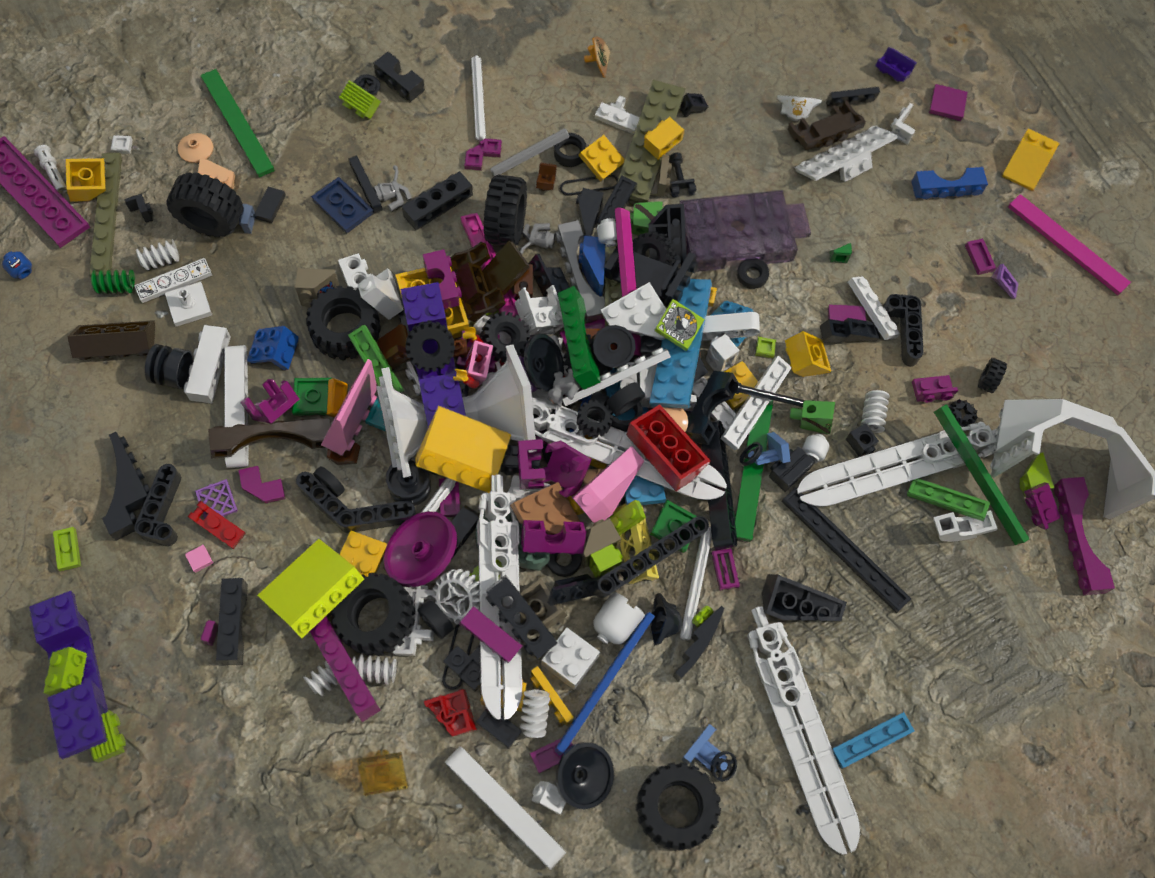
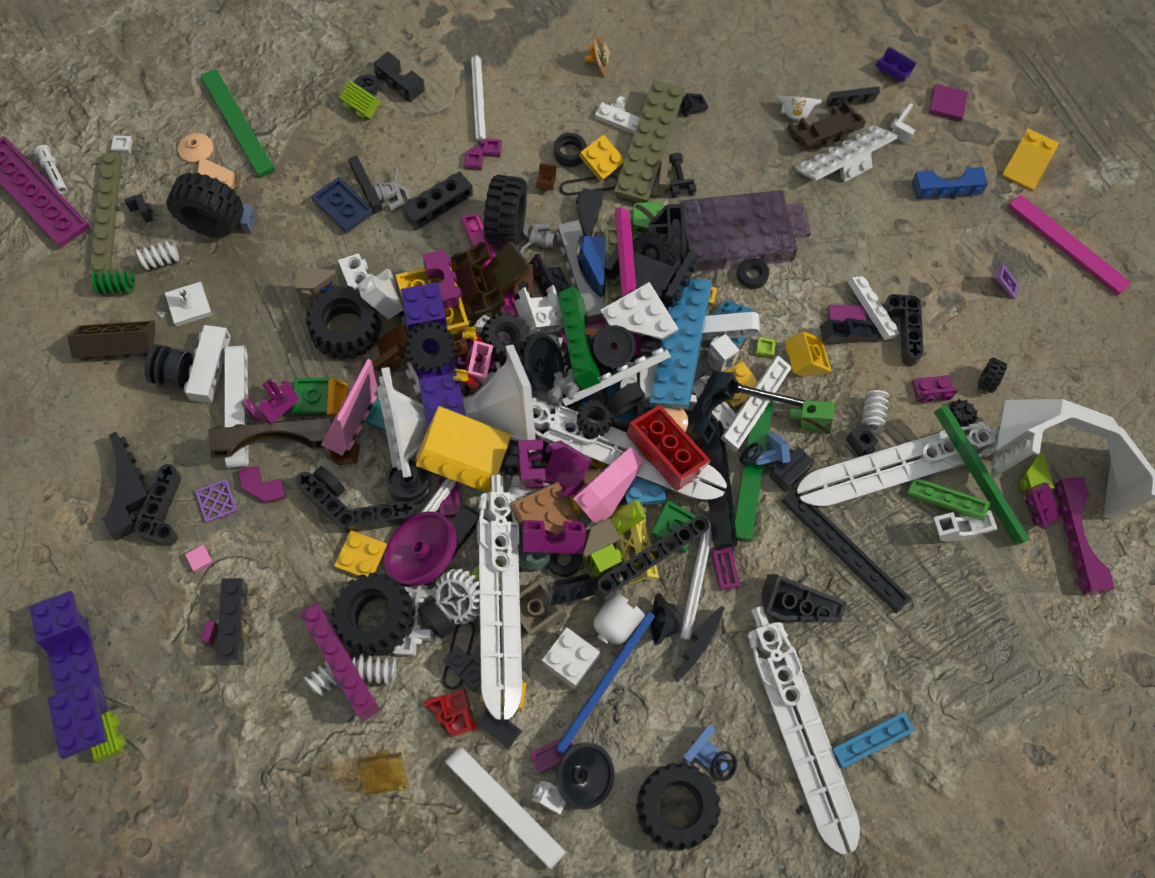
(17, 265): blue head -> none
(64, 670): lime bracket -> none
(66, 549): lime plate -> none
(85, 178): yellow slope -> none
(173, 280): white tile -> none
(217, 525): red plate -> none
(270, 204): black tile -> none
(273, 345): blue bracket -> none
(311, 587): neon yellow panel -> none
(369, 350): bright green tile -> none
(490, 634): magenta tile -> none
(530, 152): light grey axle -> none
(536, 646): black brick -> none
(536, 713): white piece -> none
(562, 713): yellow plate -> none
(607, 232): white head -> none
(618, 198): black plate -> none
(663, 137): yellow brick -> none
(679, 325): tile -> none
(702, 615): lime piece -> none
(816, 447): white head -> none
(841, 254): green slope -> none
(980, 256): magenta tile -> none

